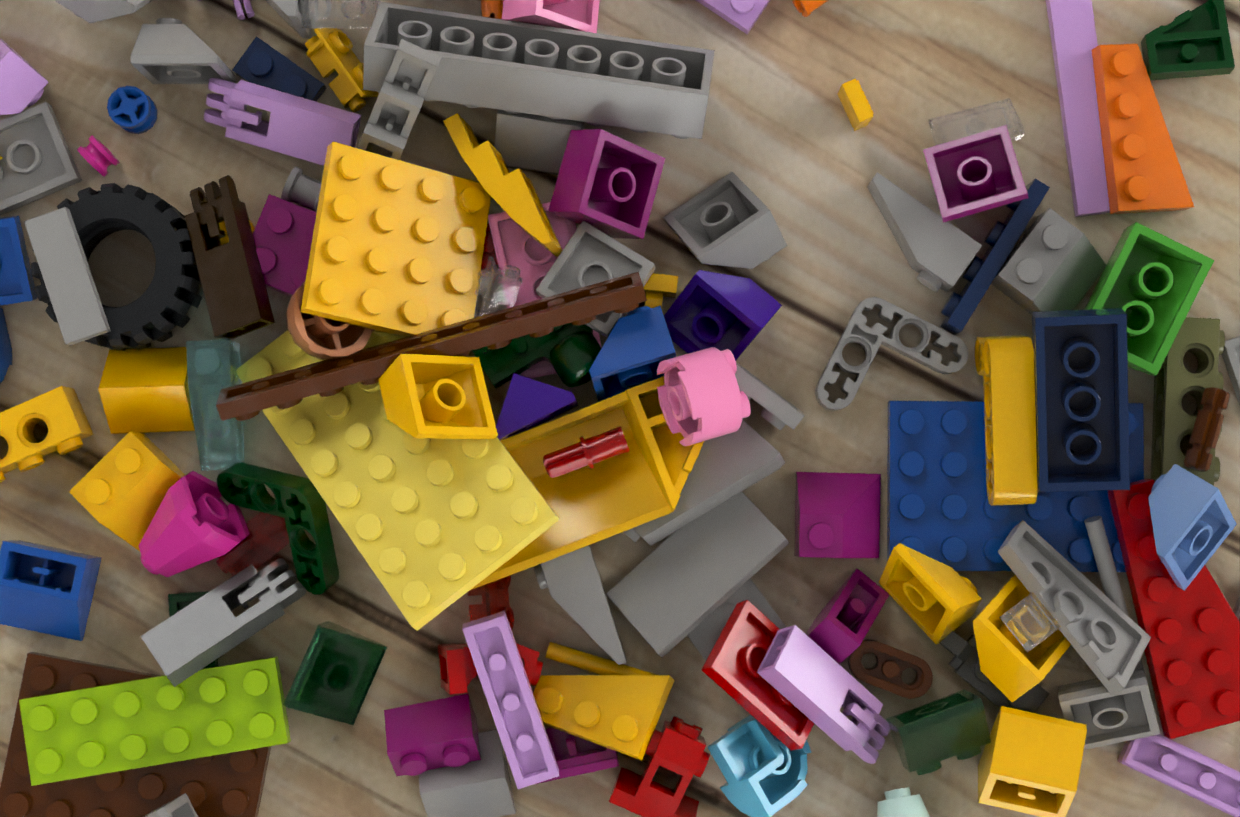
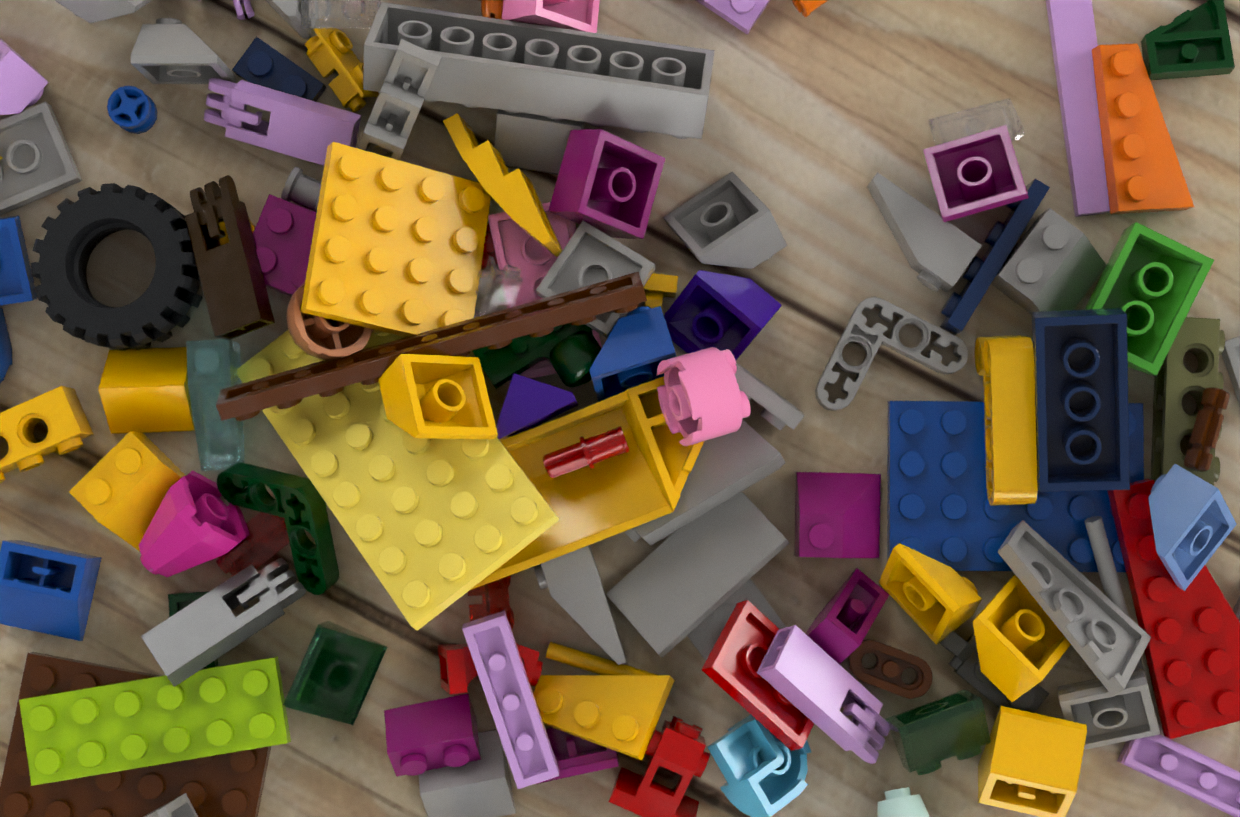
(67, 276): light grey tile -> none
(98, 155): dark pink bush -> none
(855, 104): yellow tile -> none
(1030, 622): clear tile -> none

